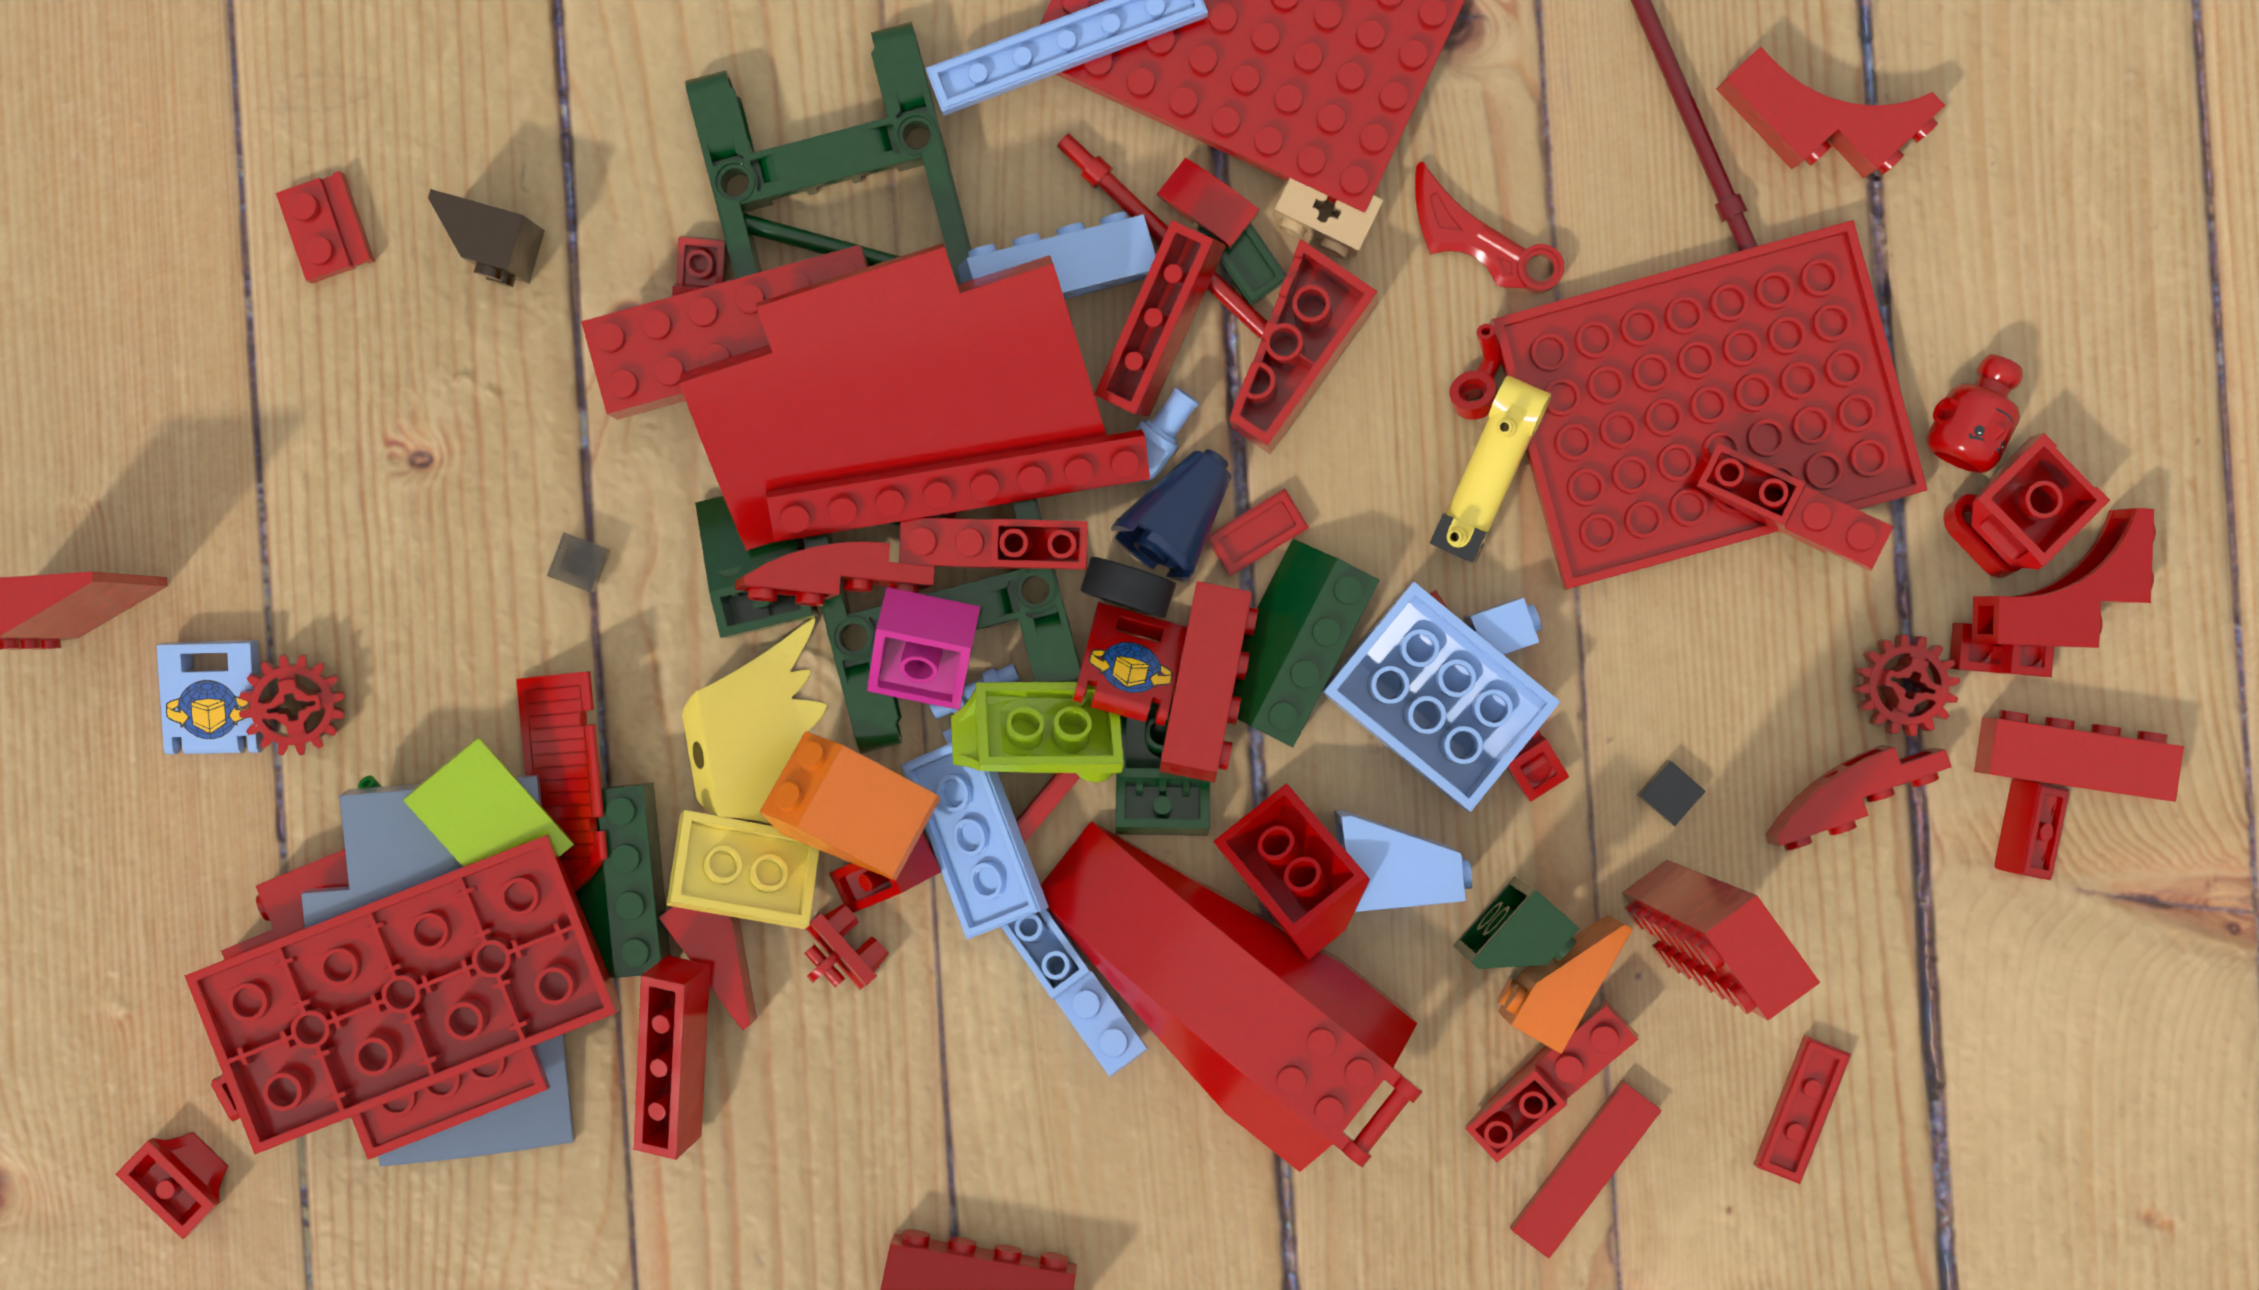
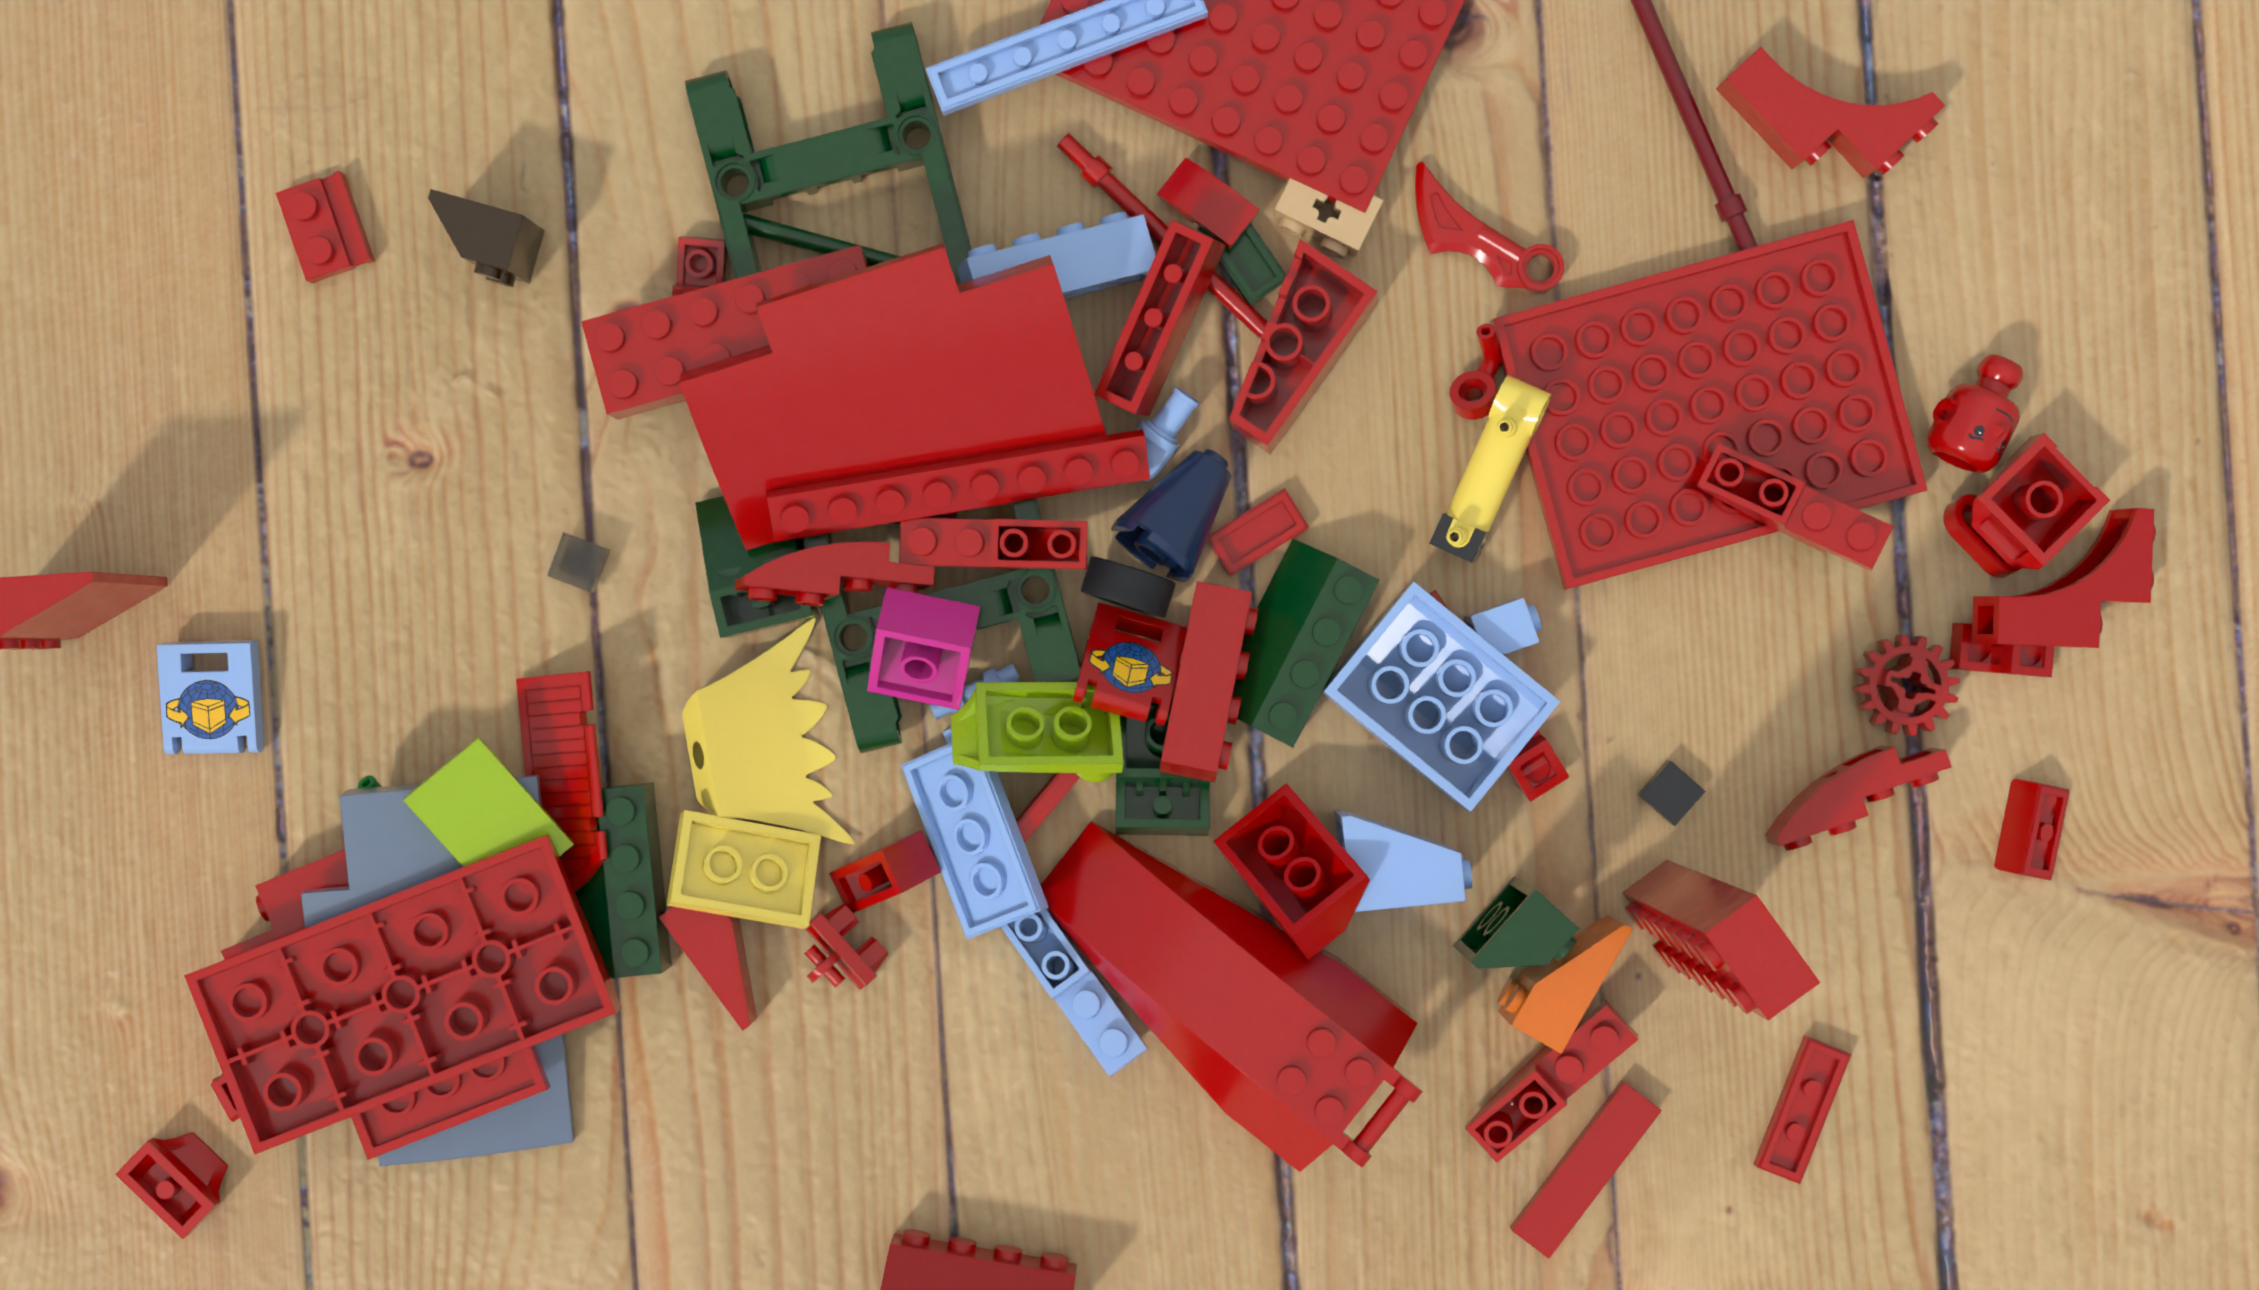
(296, 724): red gear -> none
(671, 1056): red brick -> none
(849, 806): orange slope -> none
(2079, 758): red brick -> none

